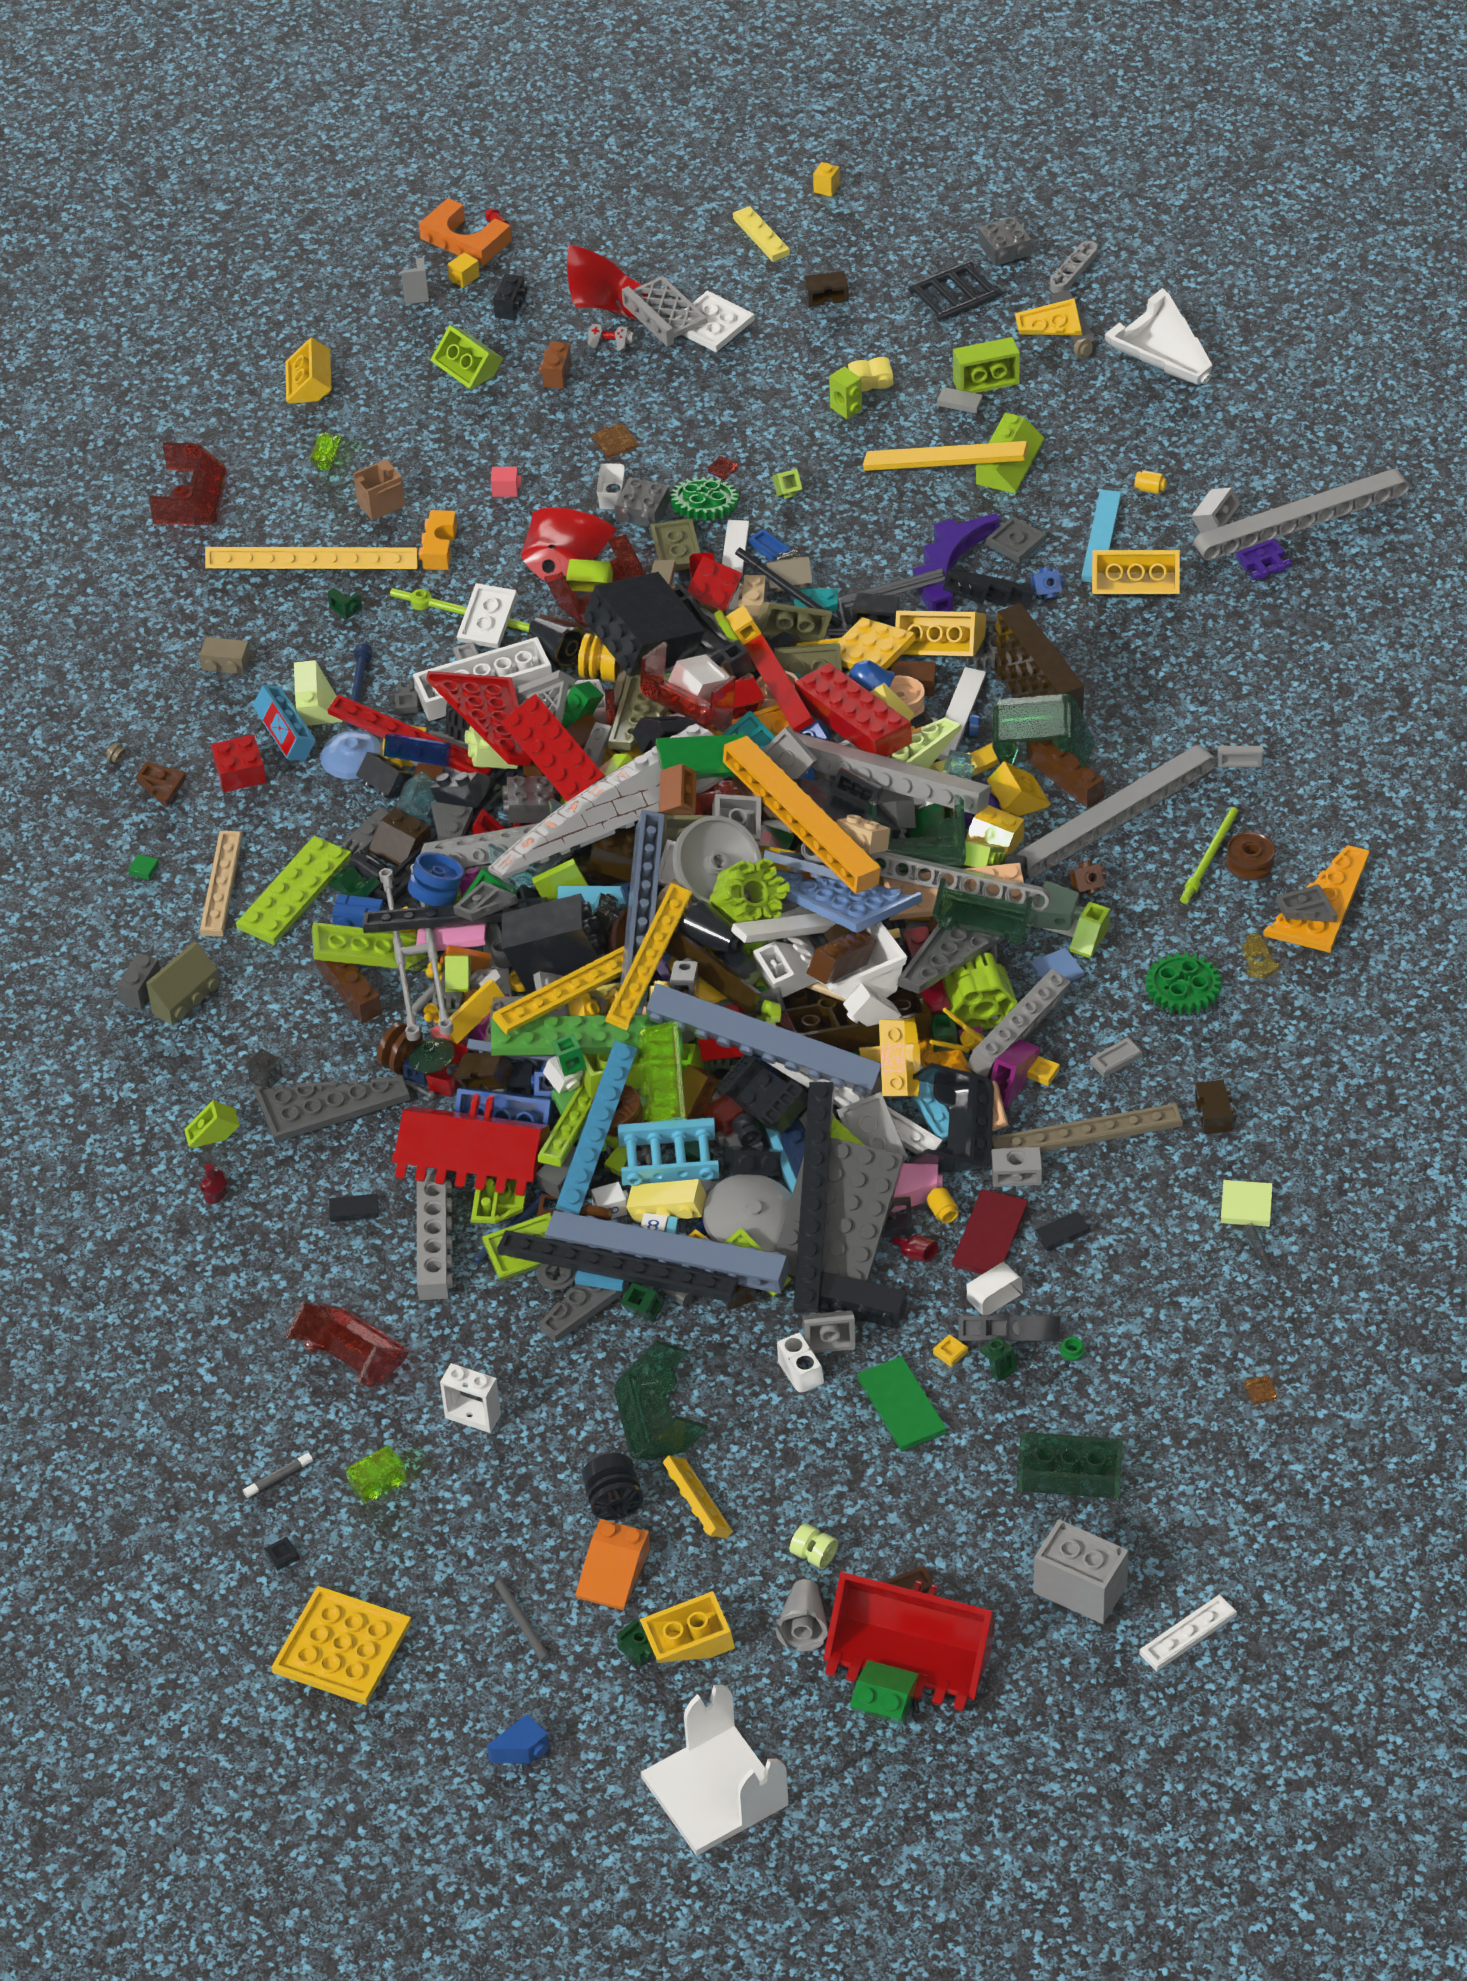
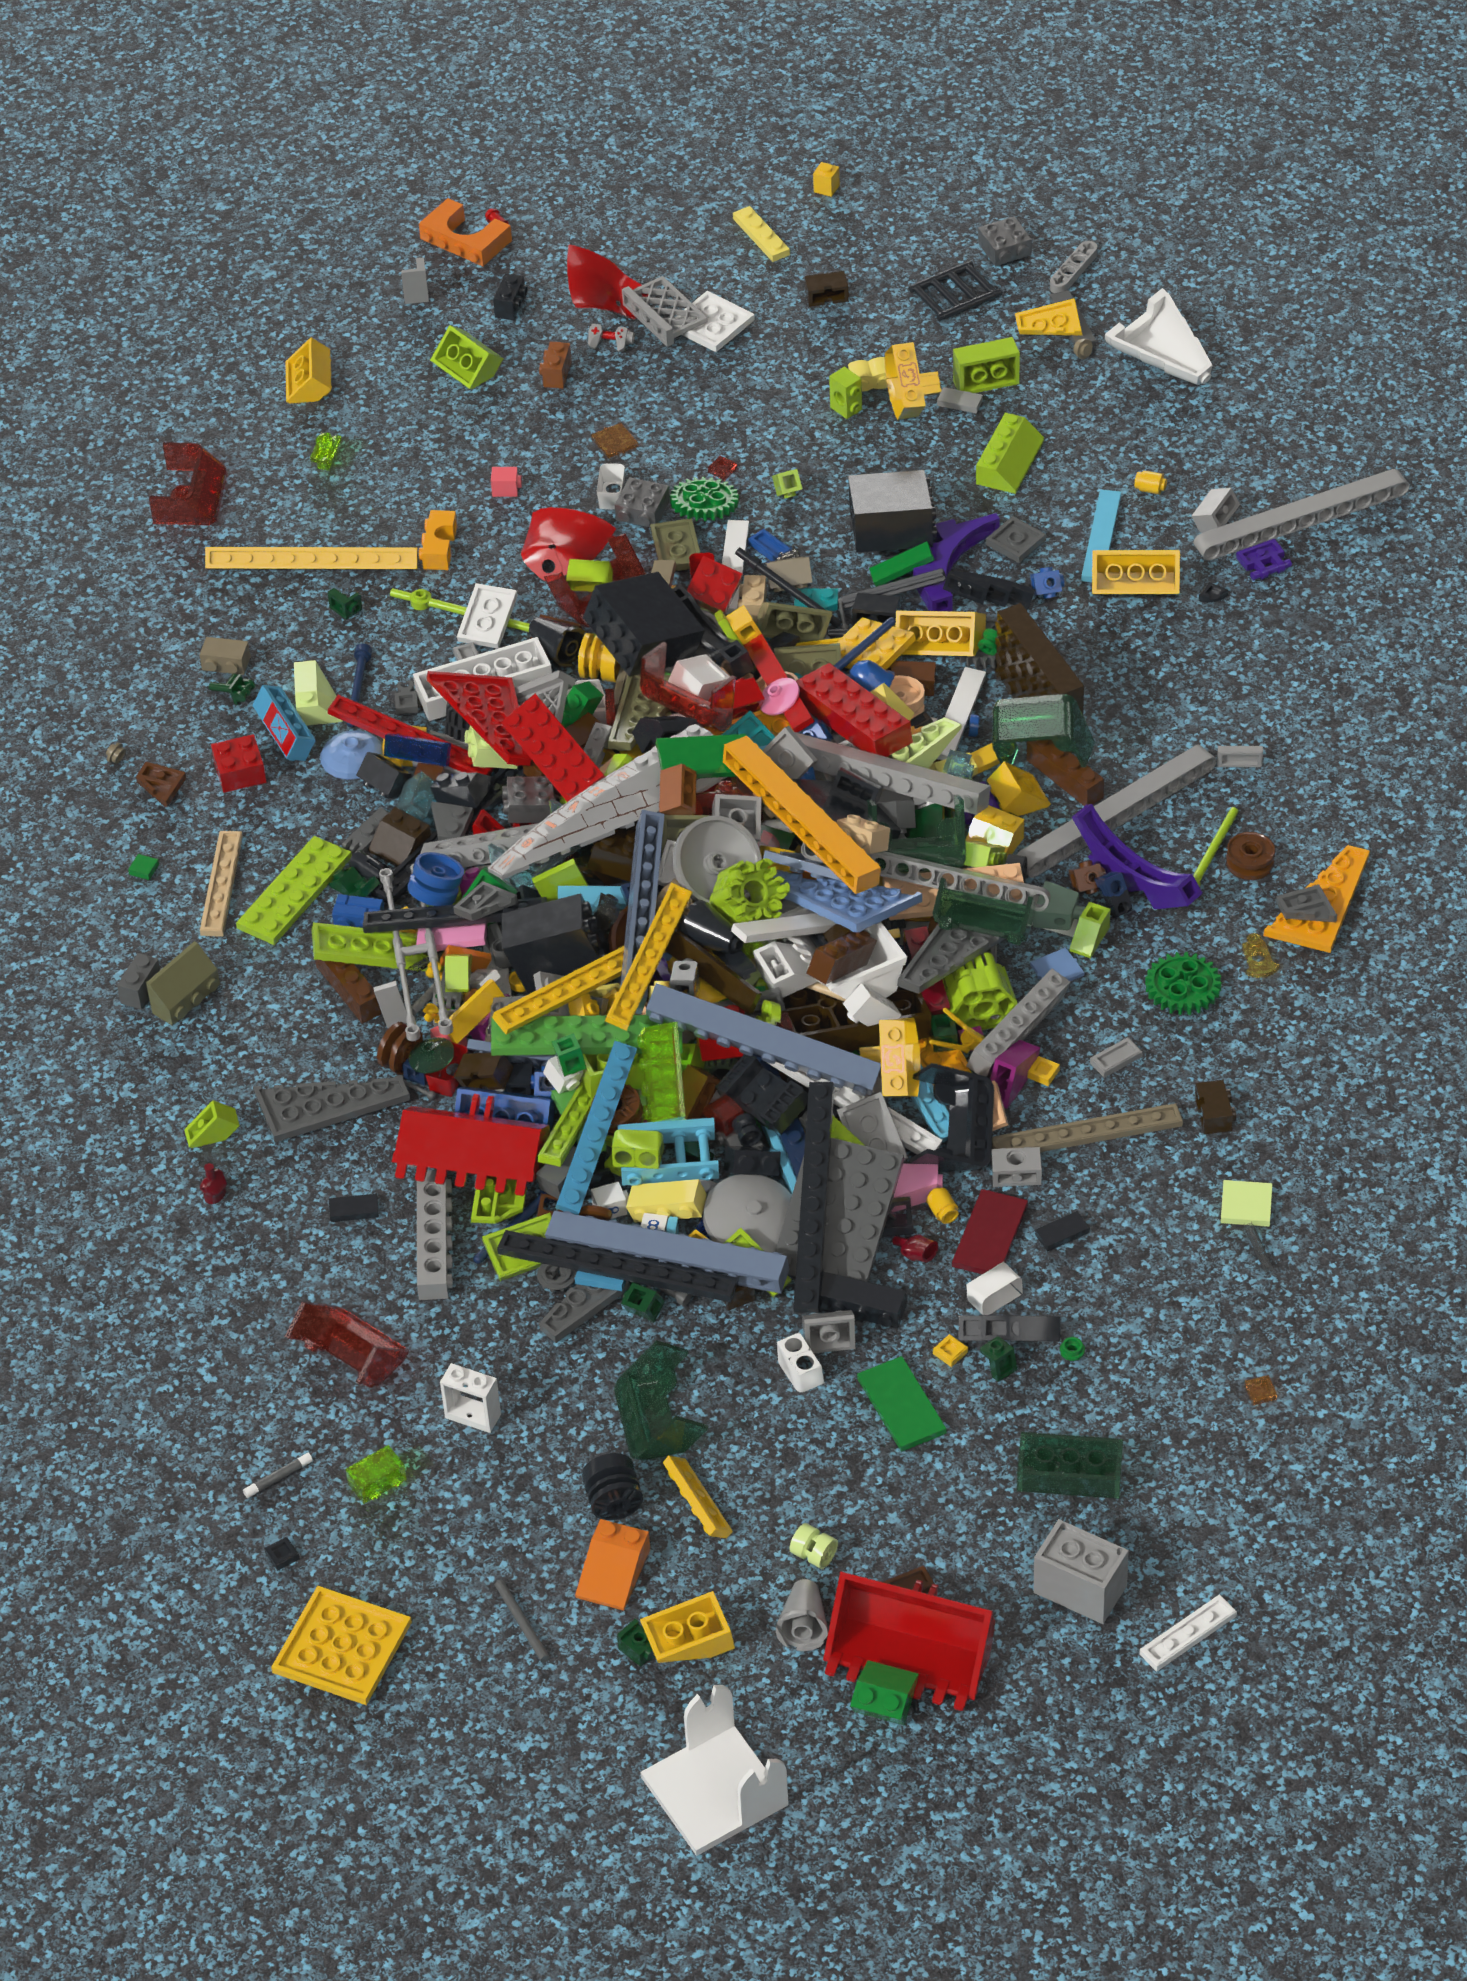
(236, 686): none -> dark green arm
(264, 1069): clear smoke brick -> none
(379, 489): medium nougat piece -> none
(391, 1003): none -> light grey tile
(463, 270): yellow brick -> none
(519, 1743): blue slope -> none
(643, 1142): none -> lime piece
(780, 696): none -> bright pink dish
(868, 641): none -> dark blue piece
(891, 510): none -> black brick
(901, 564): none -> green tile
(905, 383): none -> yellow piece
(945, 456): yellow tile -> none
(988, 642): none -> green wheel
(1114, 893): none -> leg
(1160, 886): none -> dark purple arch
(1213, 593): none -> black tile

